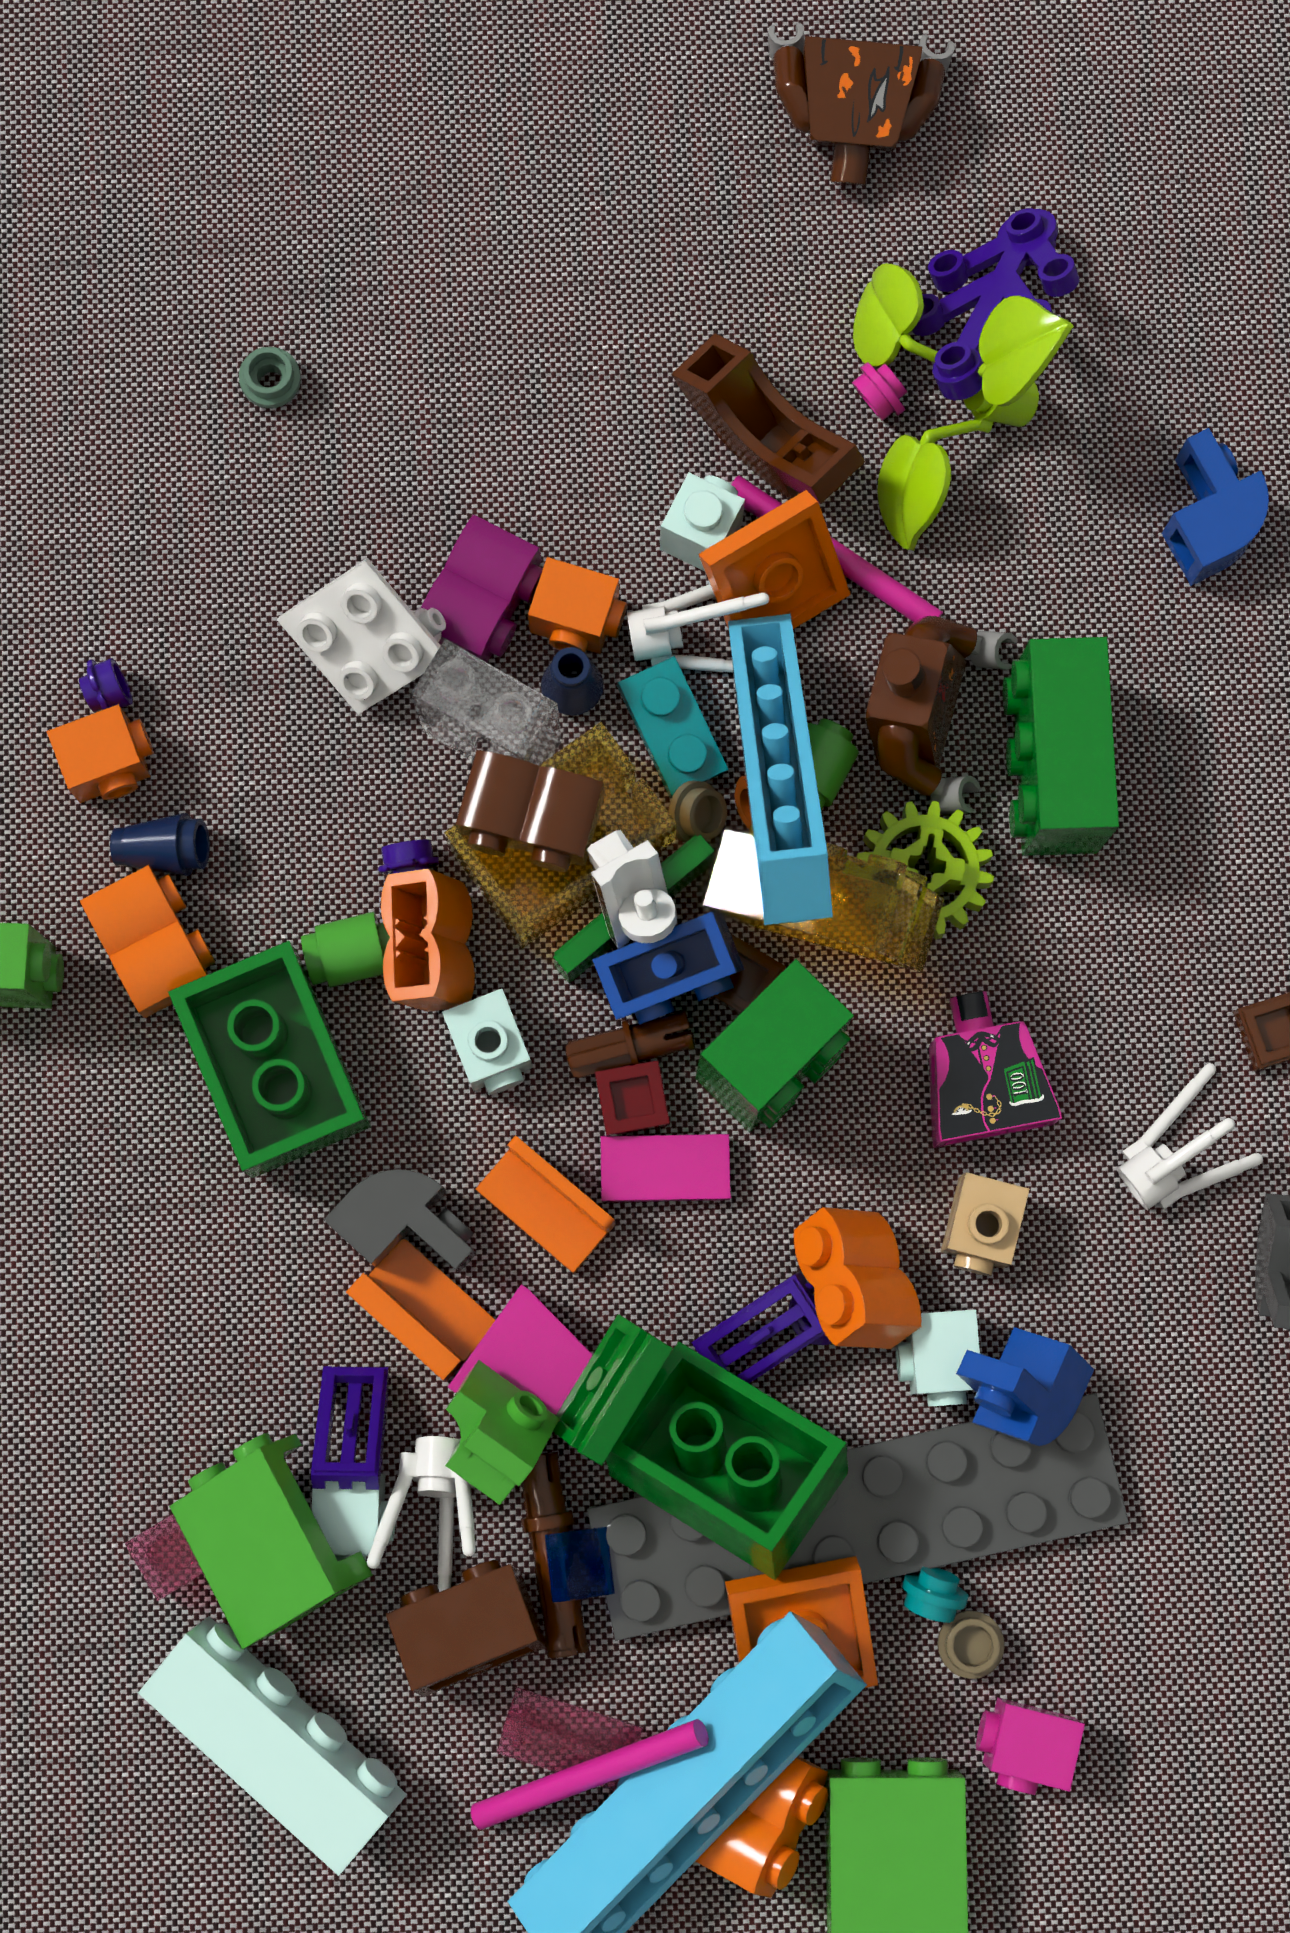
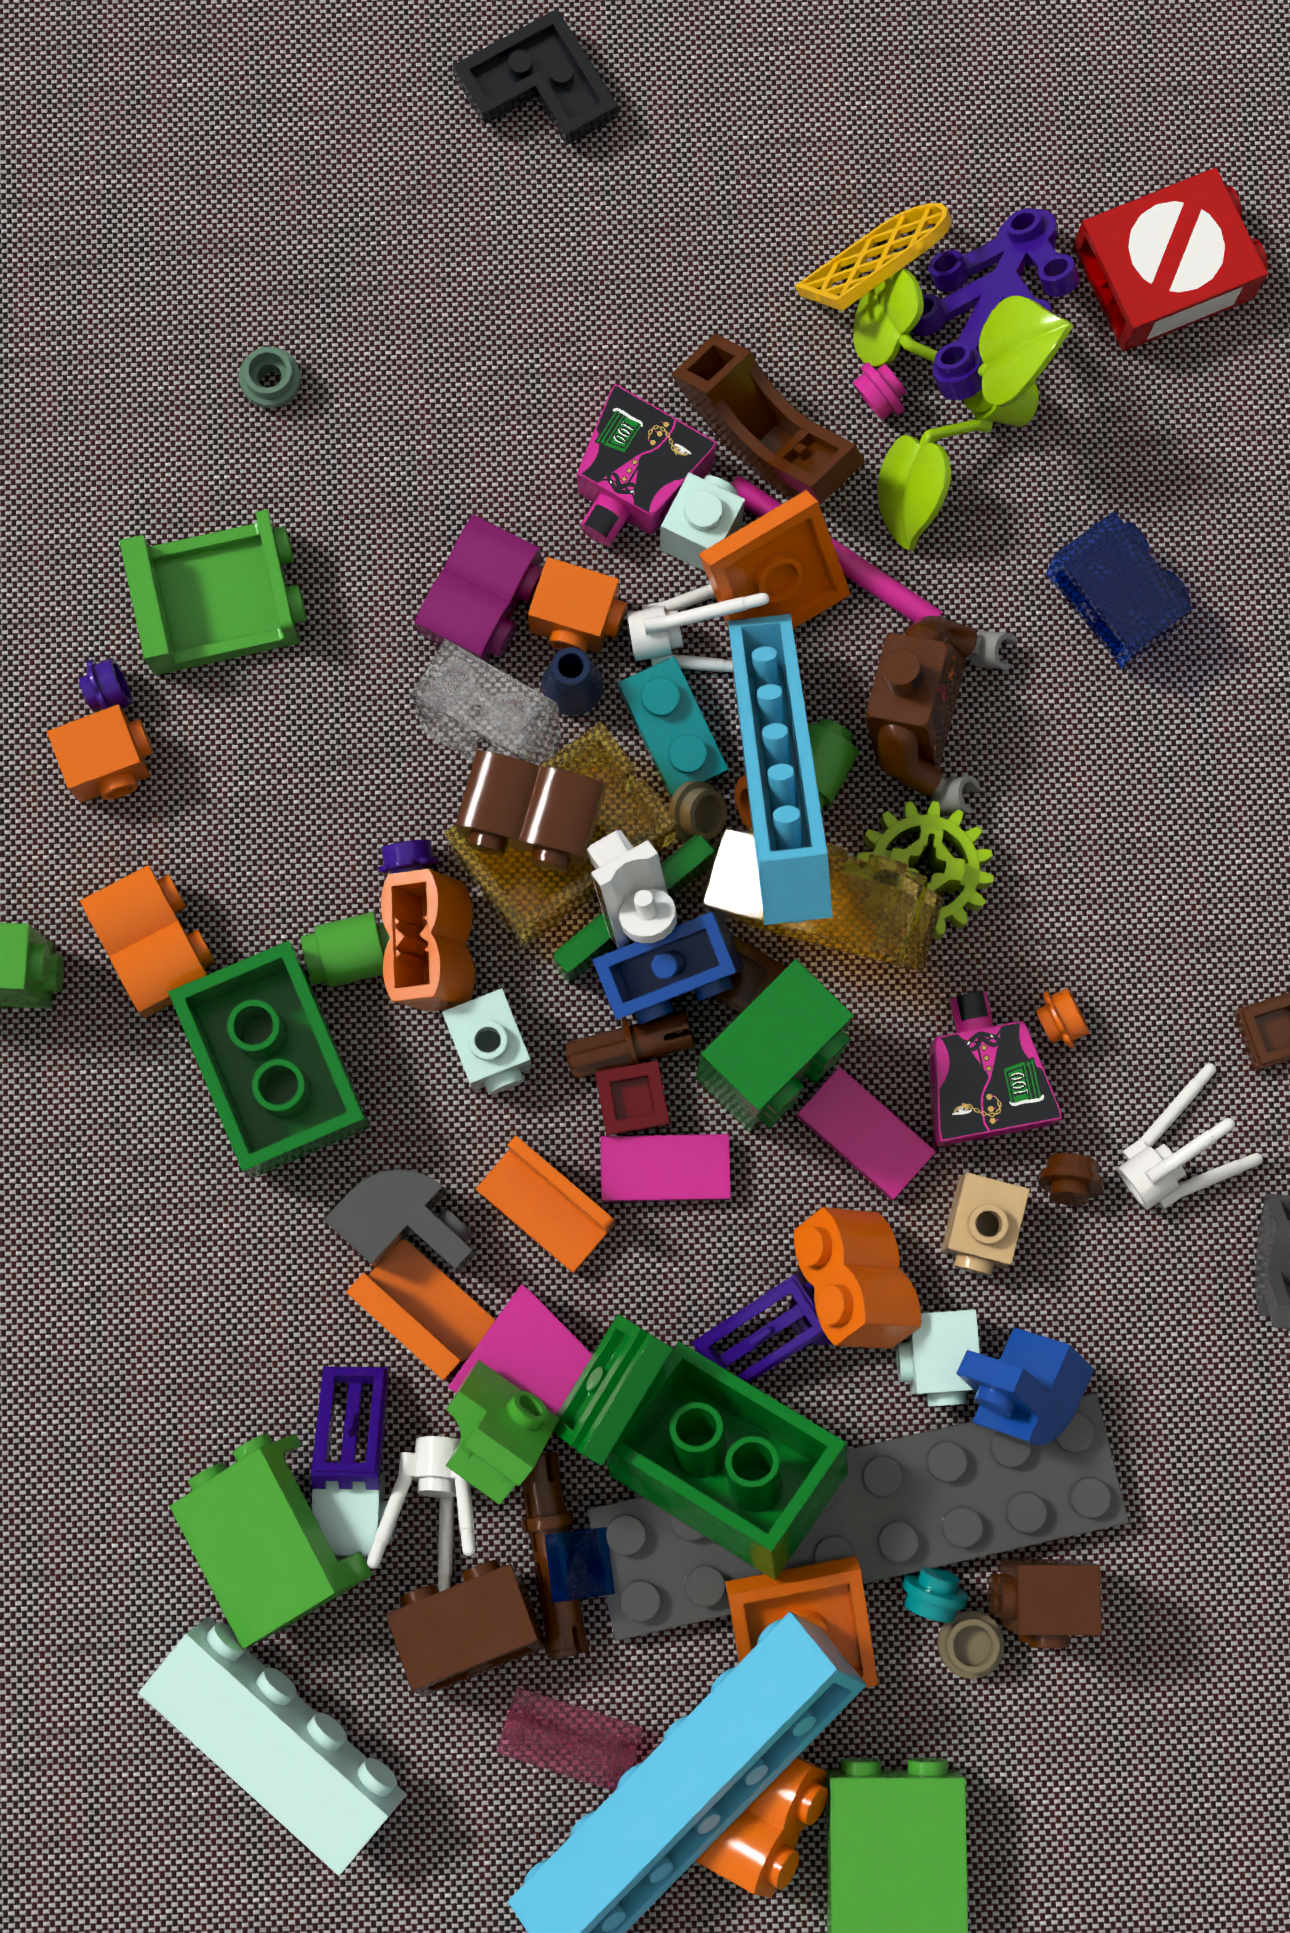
(164, 1557): clear pink plate -> none
(165, 844): dark blue cone -> none
(213, 595): none -> bright green panel
(364, 635): white hinge -> none
(539, 63): none -> black plate
(590, 1774): dark pink bar -> none
(637, 465): none -> torso
(856, 94): reddish brown torso -> none
(865, 1133): none -> dark pink tile
(888, 264): none -> yellow window
(1029, 1746): dark pink brick -> none
(1047, 1599): none -> reddish brown brick
(1062, 747): green brick -> none
(1062, 1018): none -> orange plate
(1071, 1179): none -> reddish brown plate
(1120, 588): none -> clear blue brick
(1170, 258): none -> red brick
(1225, 517): blue brick -> none

